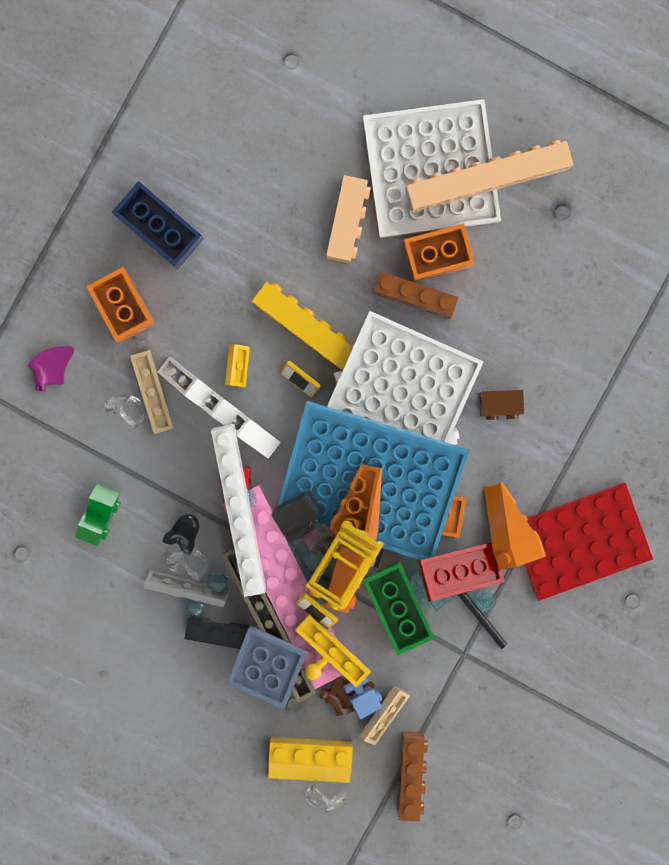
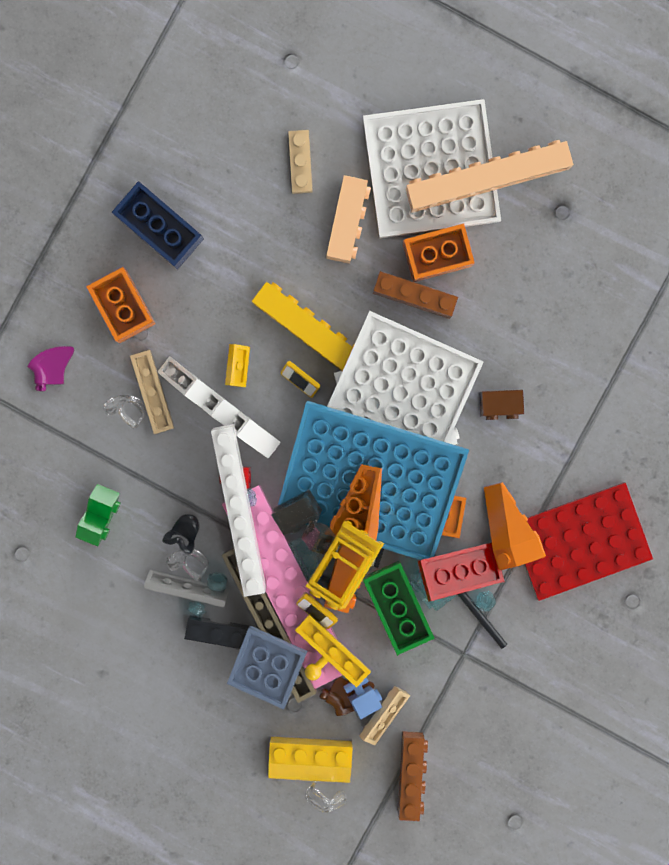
(300, 161): none -> tan plate

